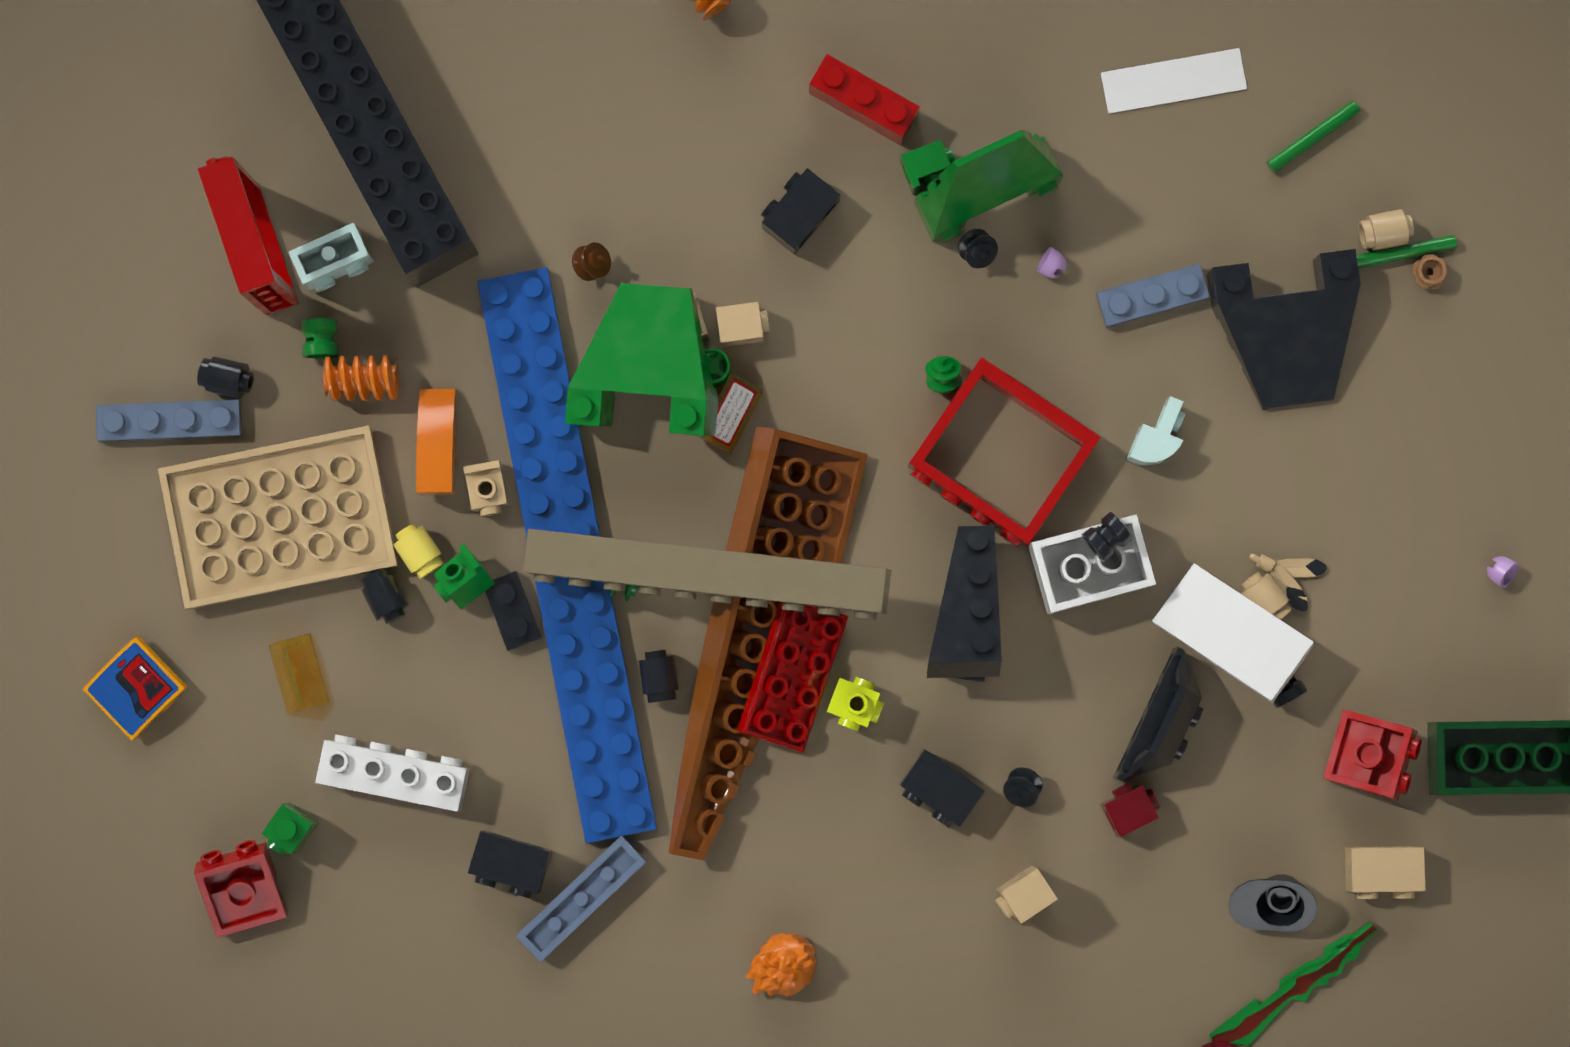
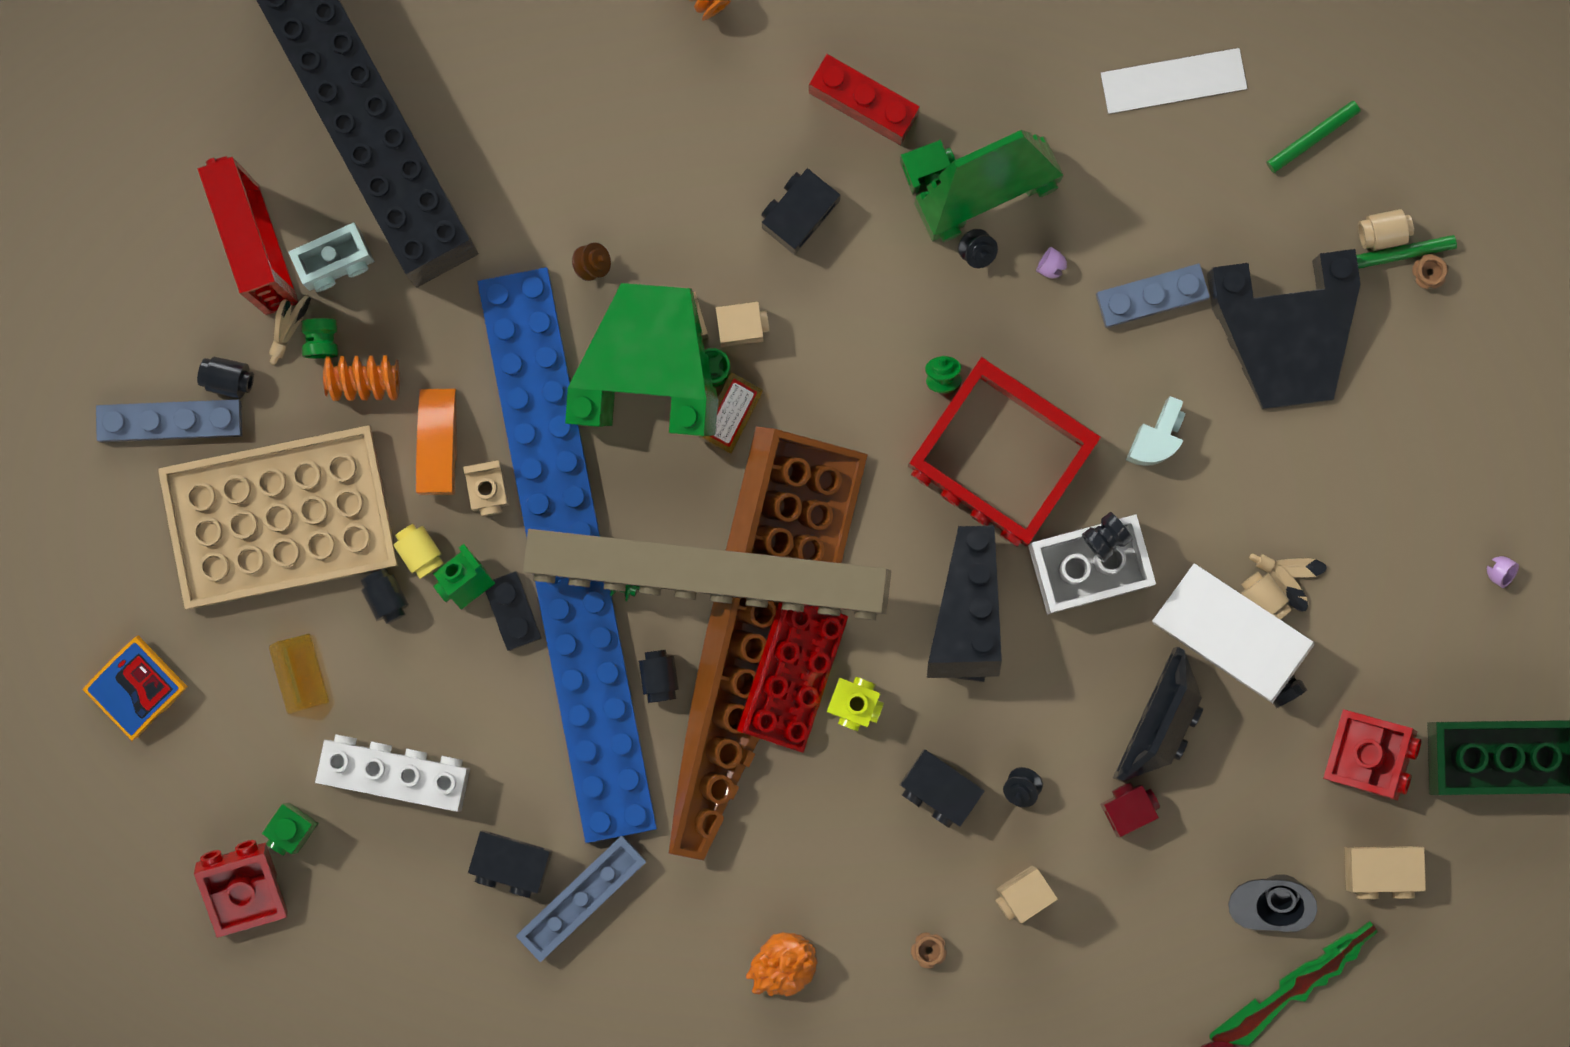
(286, 325): none -> tan piece
(926, 940): none -> medium nougat plate

